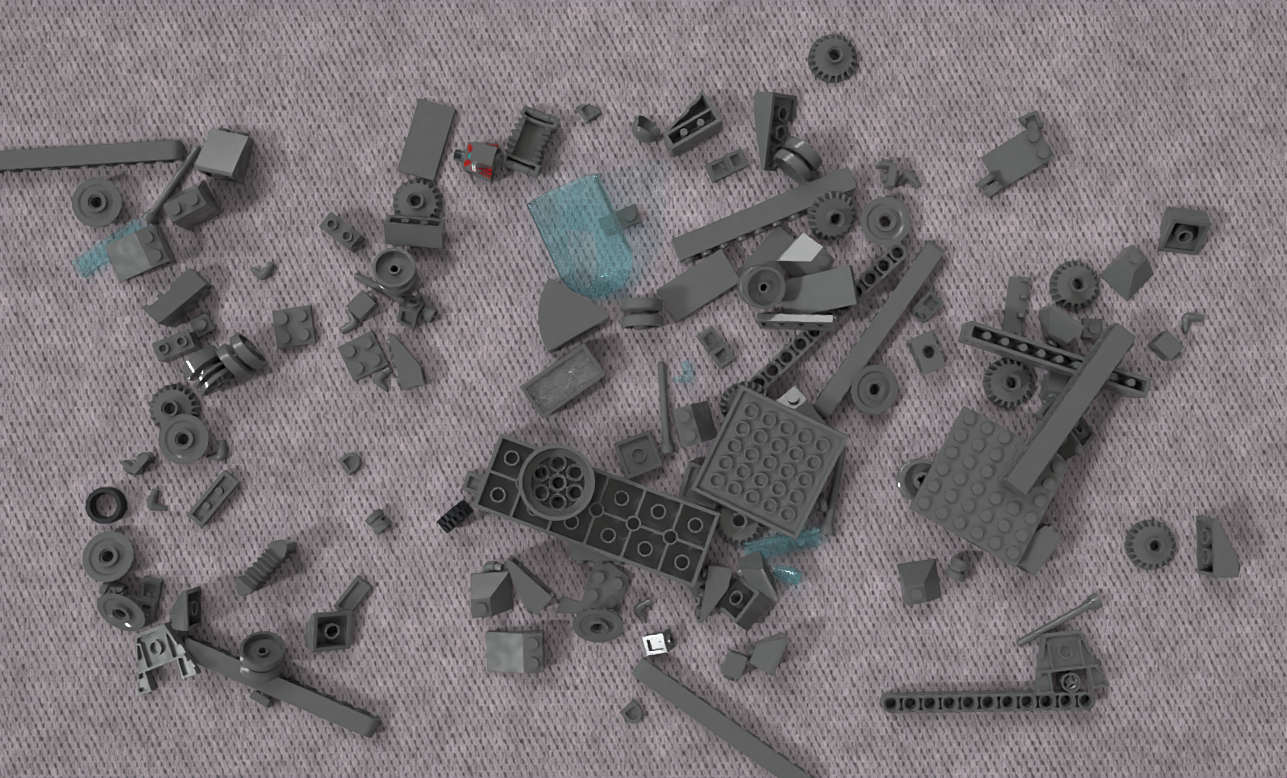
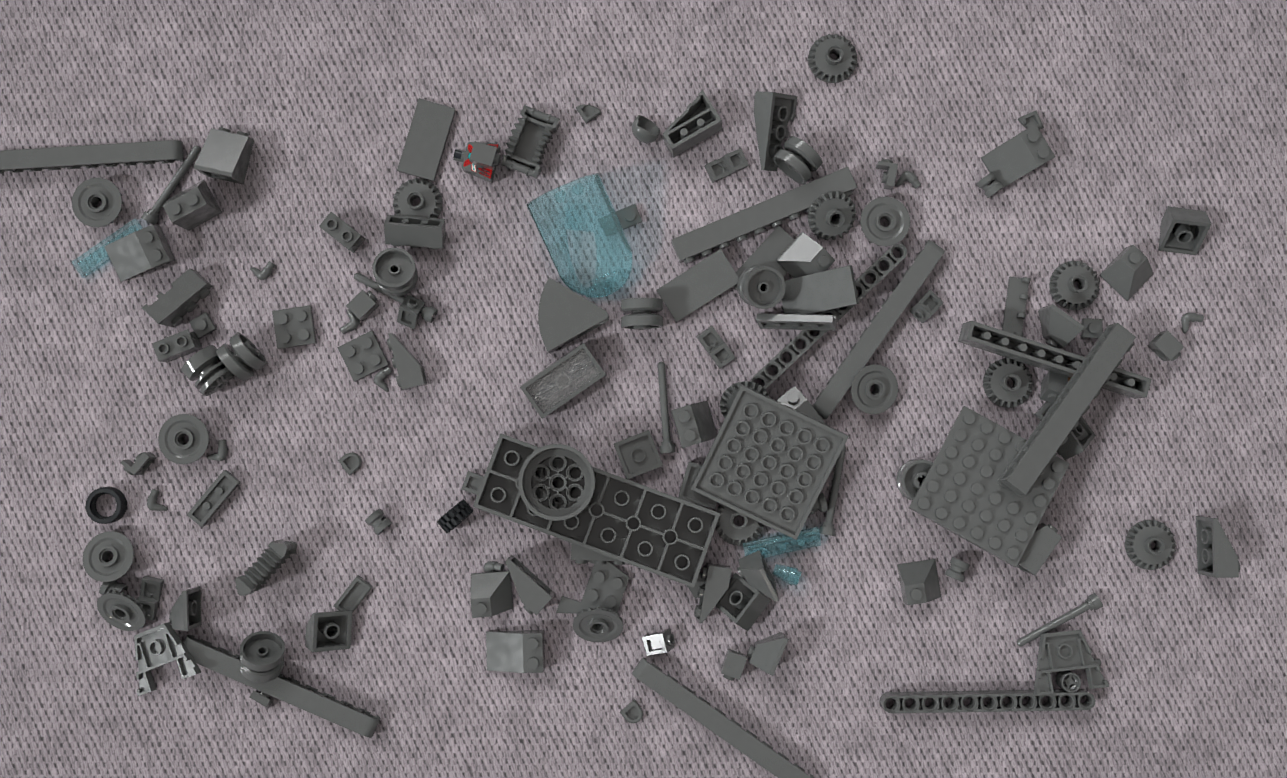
(179, 395): dark grey gear -> none
(640, 607): dark grey animal -> none
(687, 373): clear light blue animal -> none
(925, 364): dark grey brick -> none

